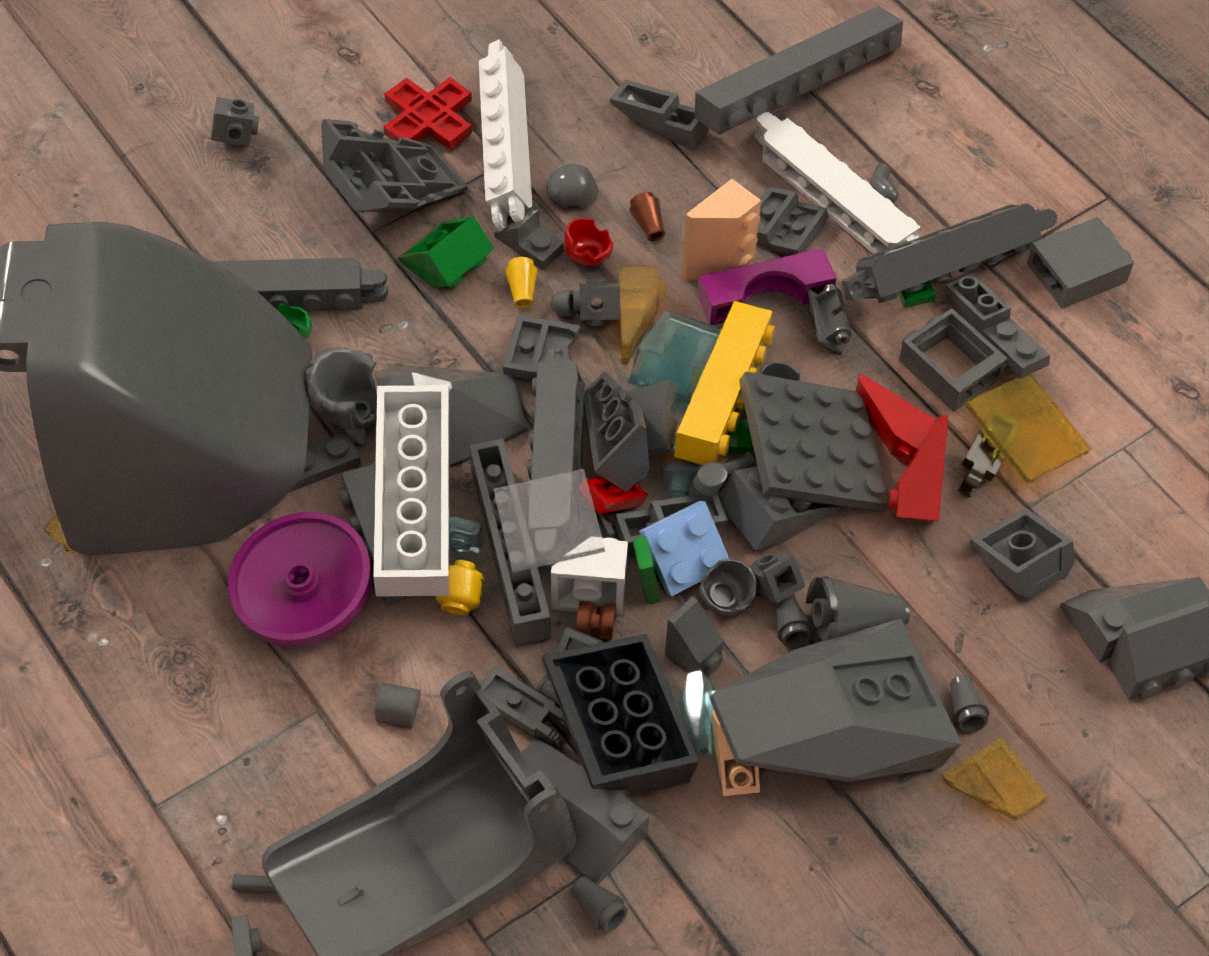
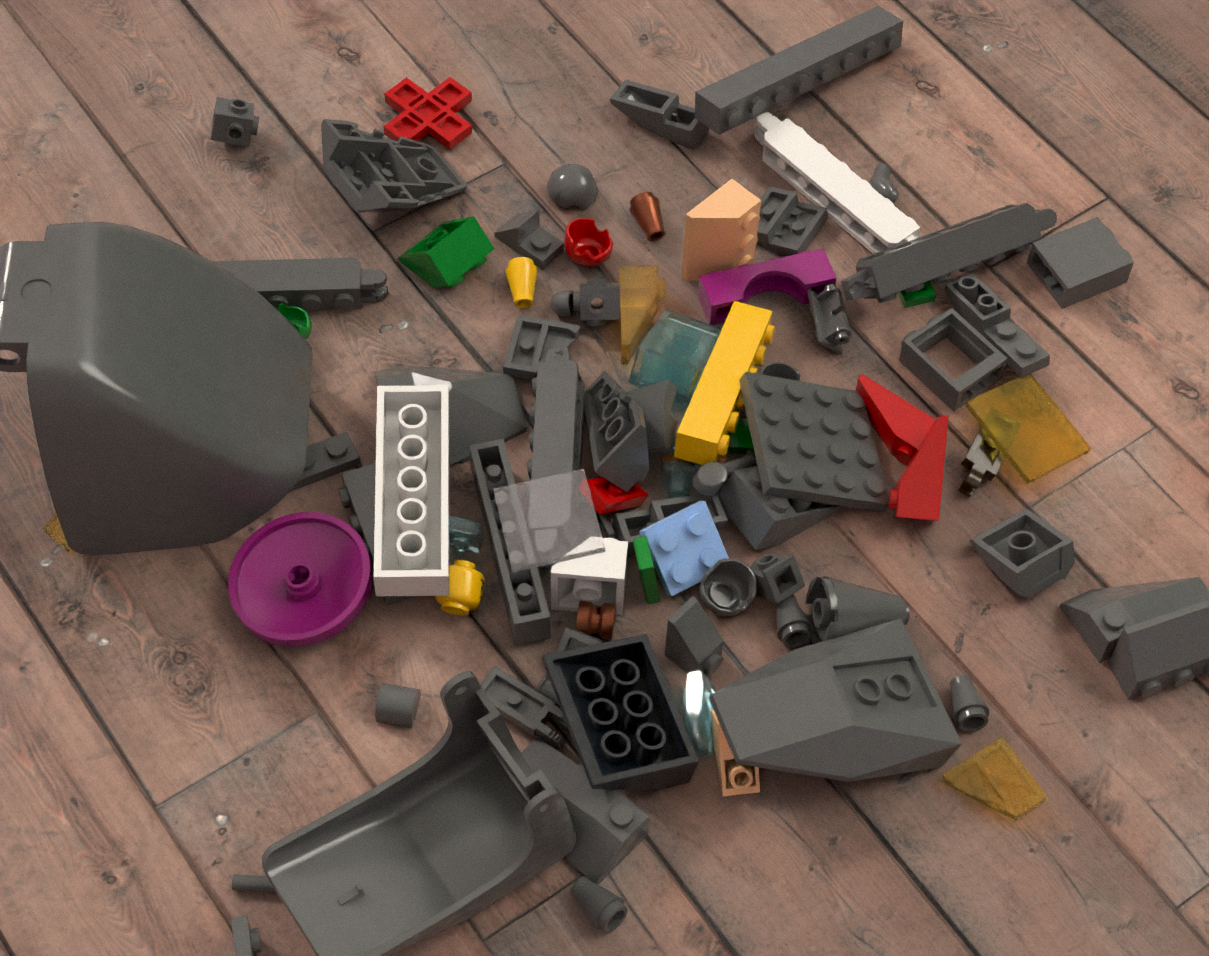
(344, 389): dark grey hair -> none
(504, 136): white hinge -> none

